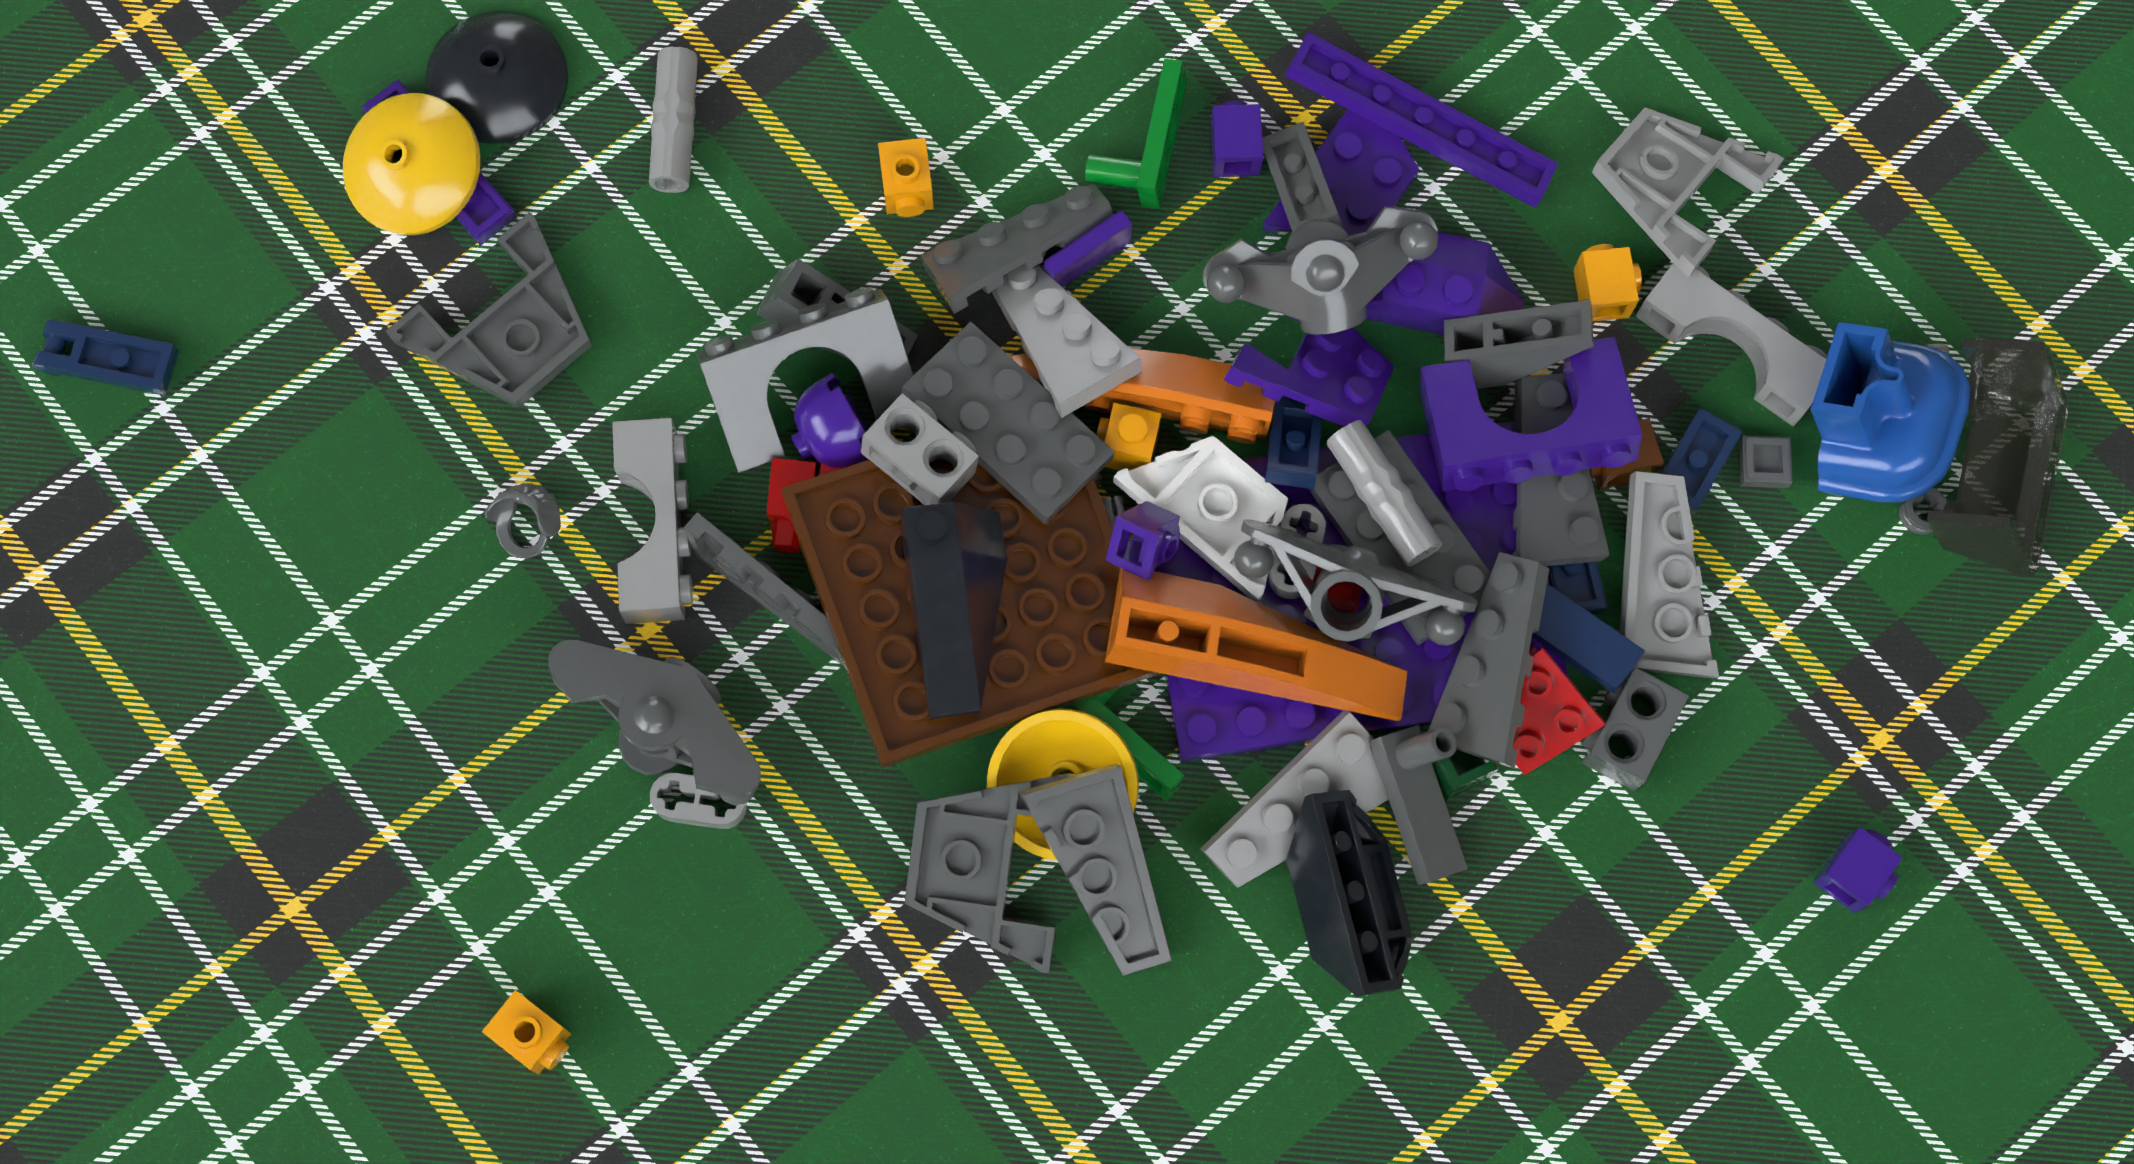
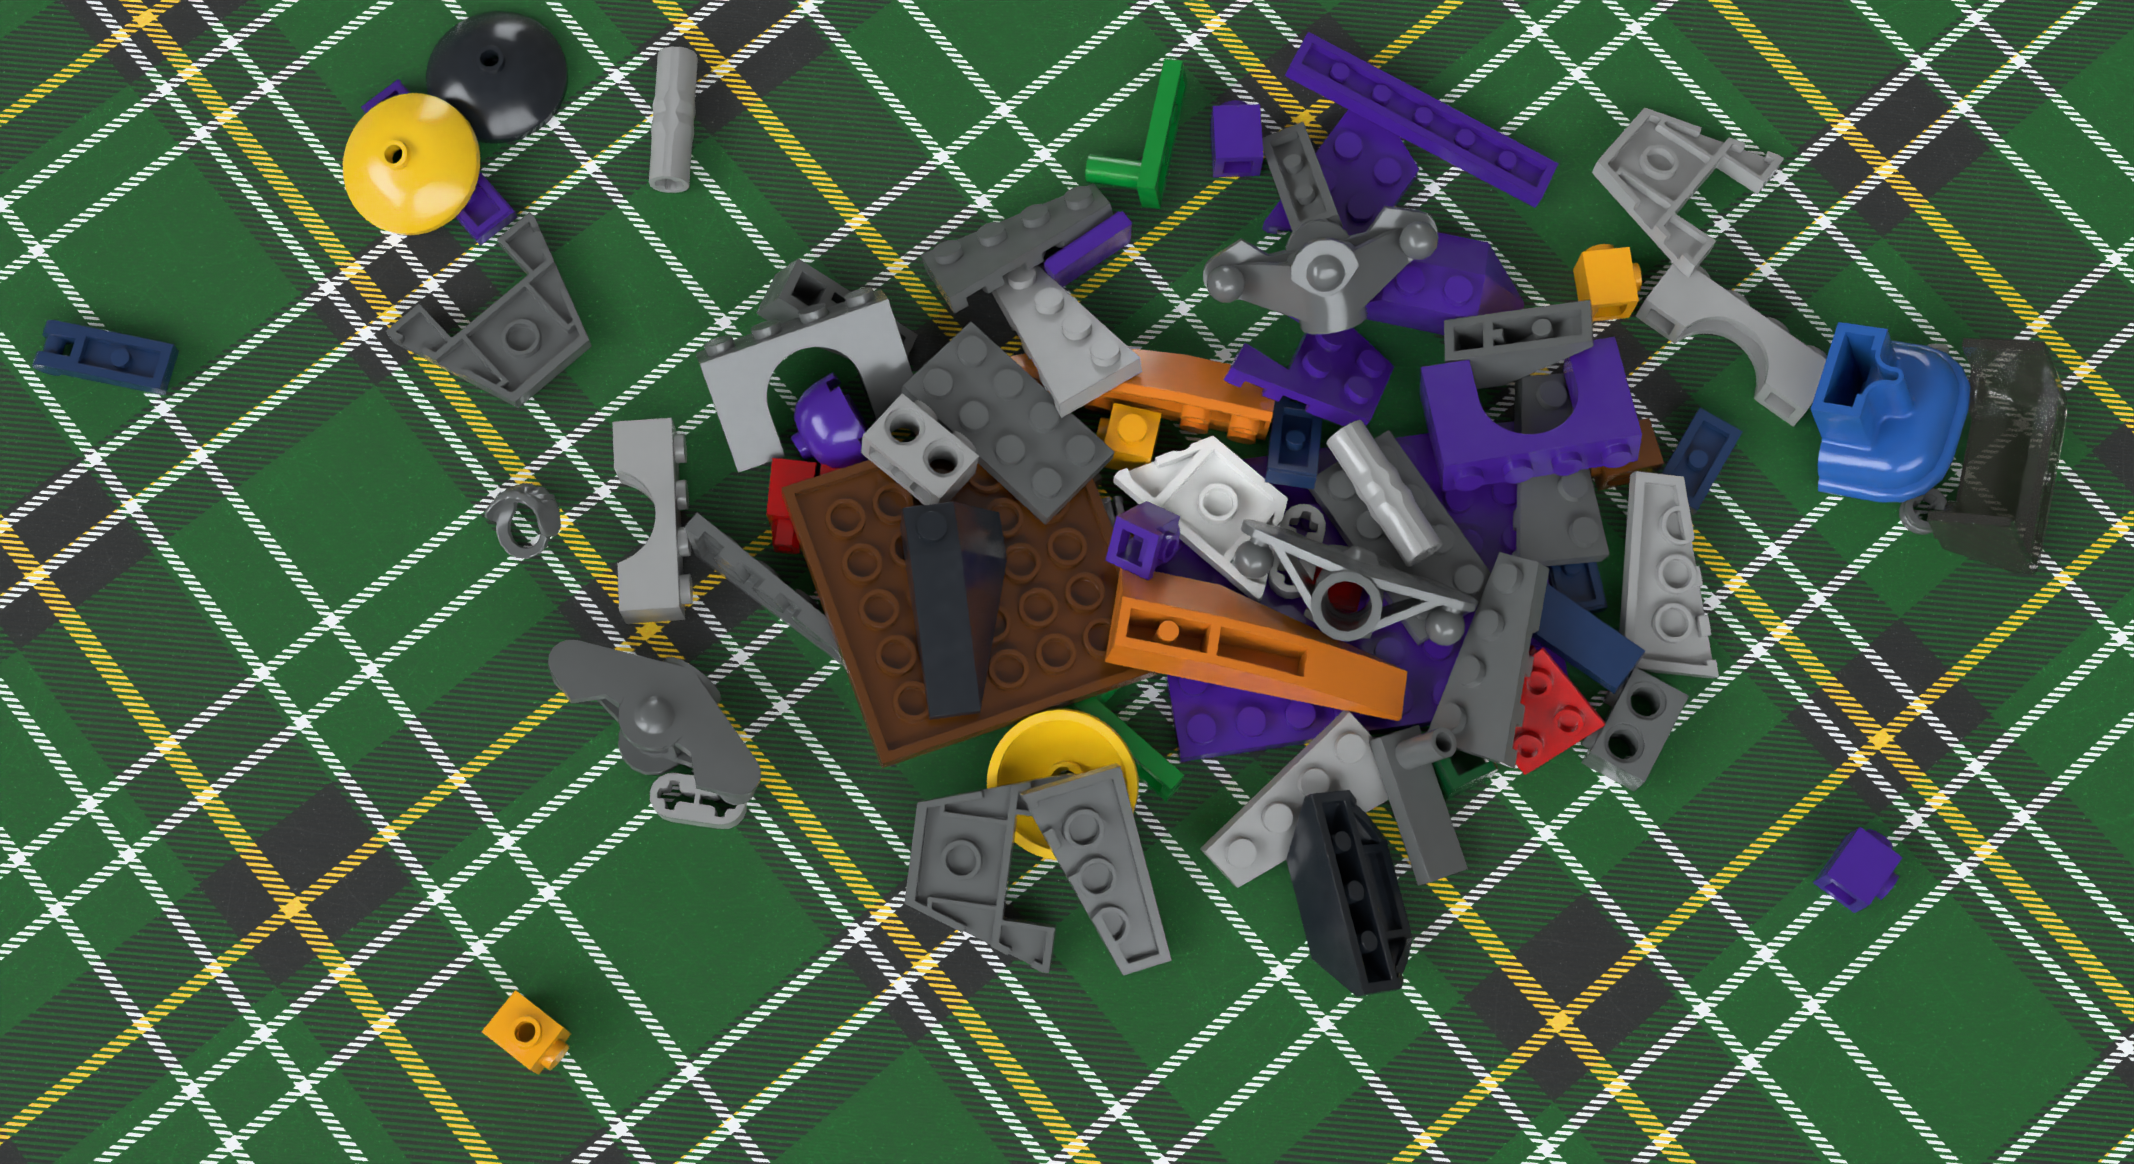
(906, 177): light orange brick -> none
(1765, 461): dark grey tile -> none

